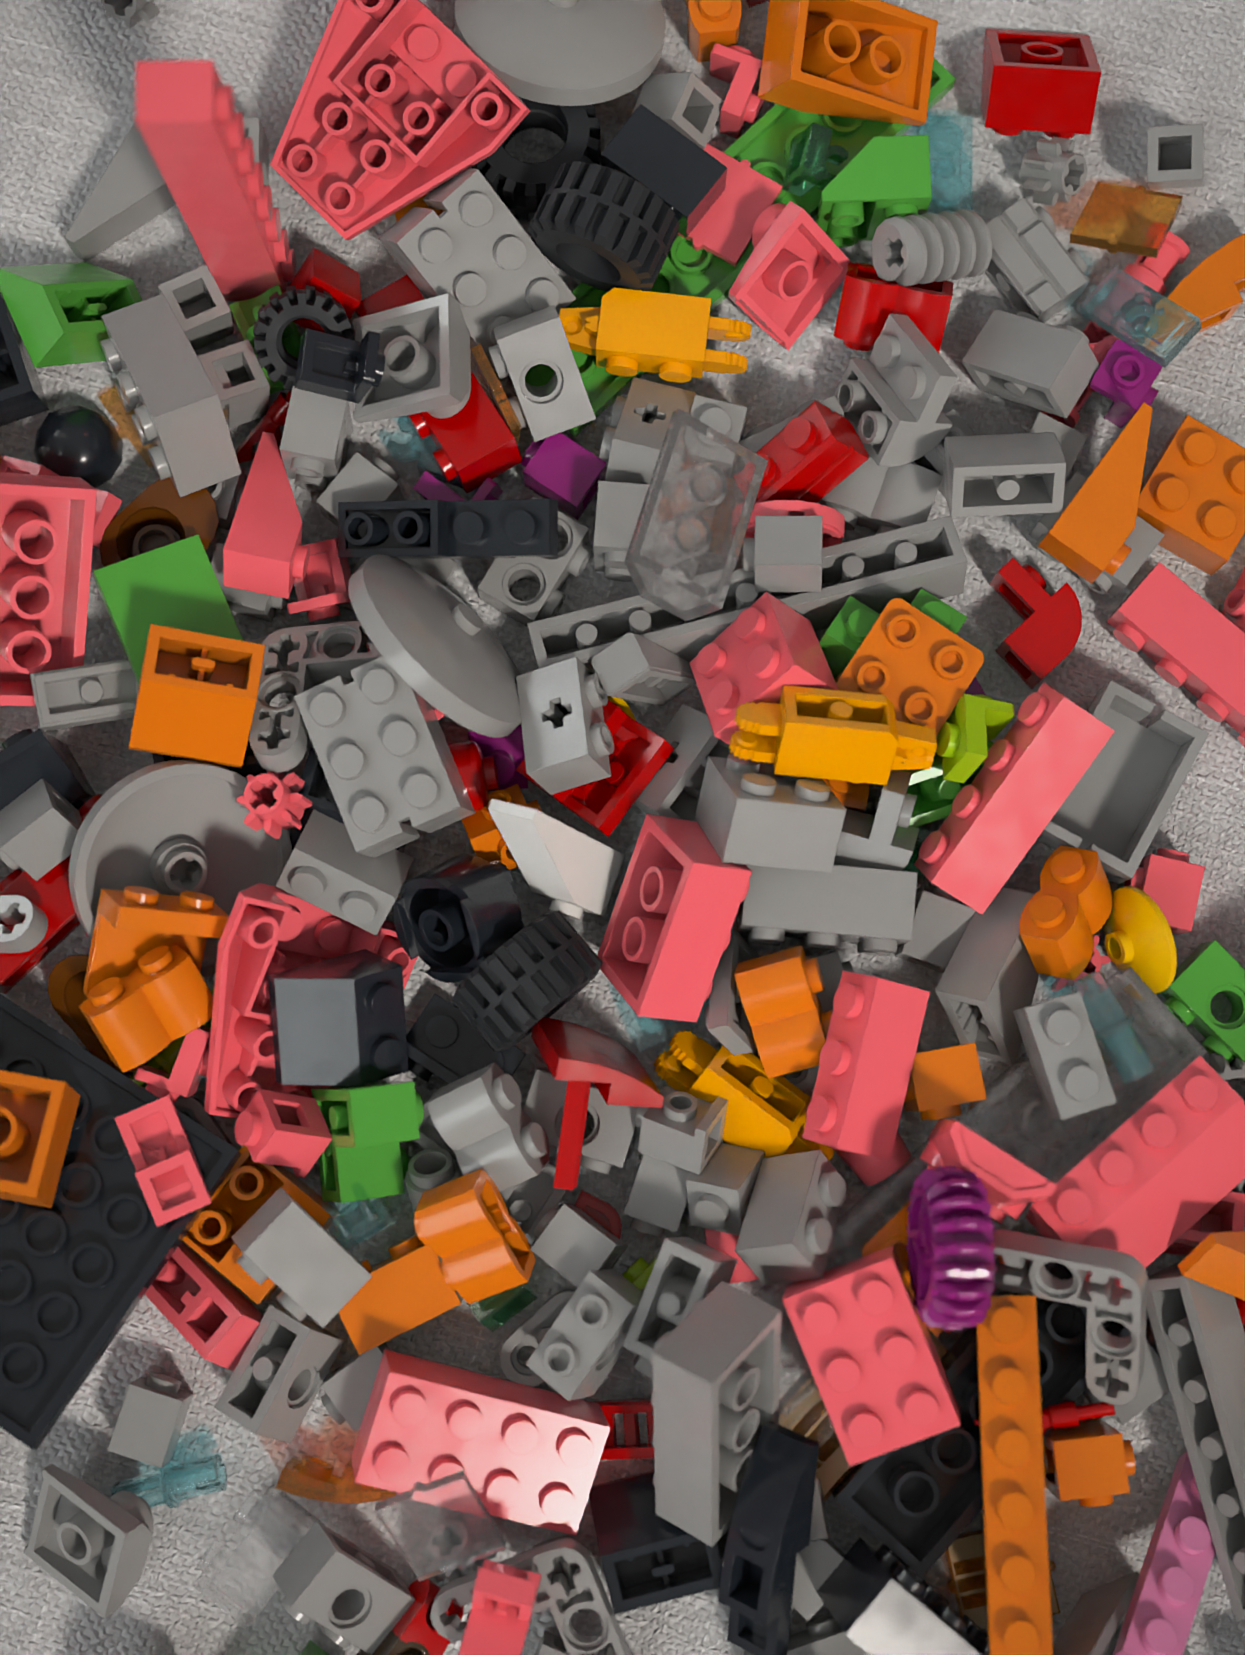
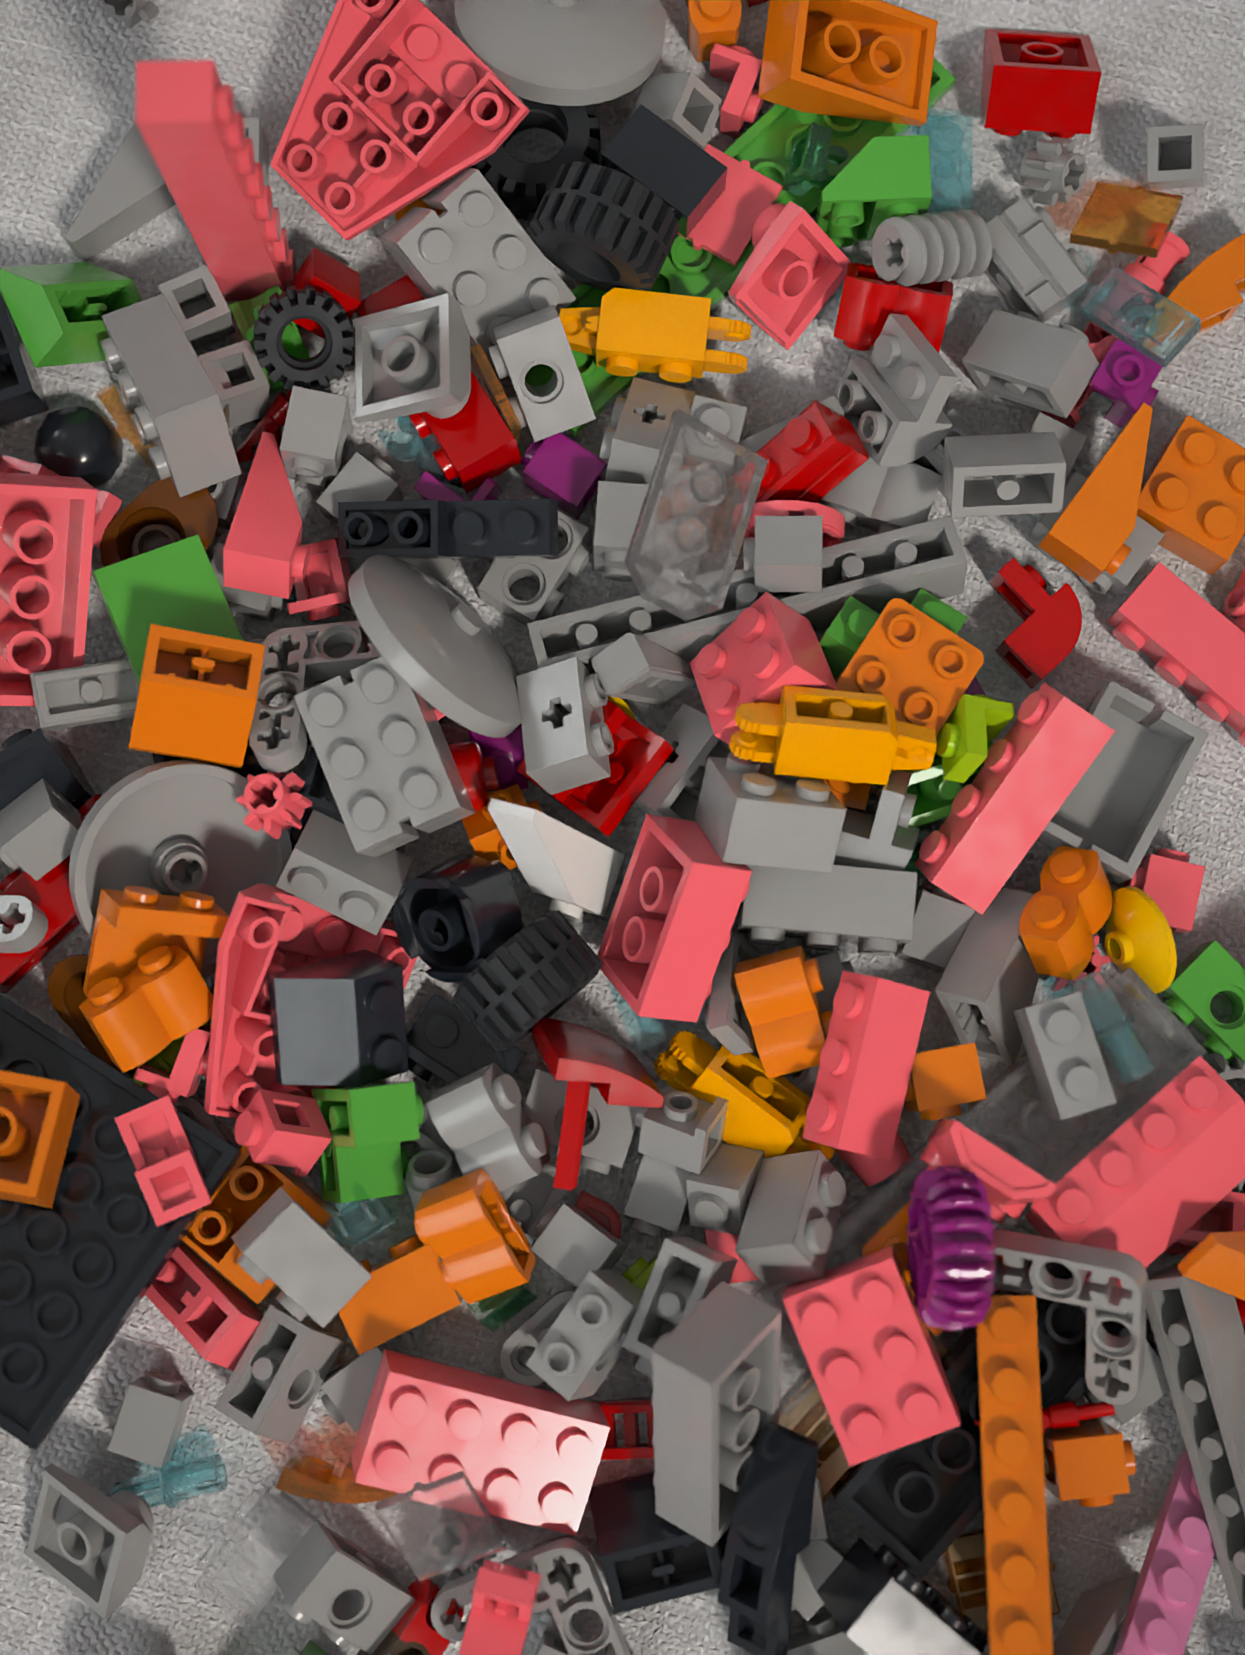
(339, 365): black bracket -> none

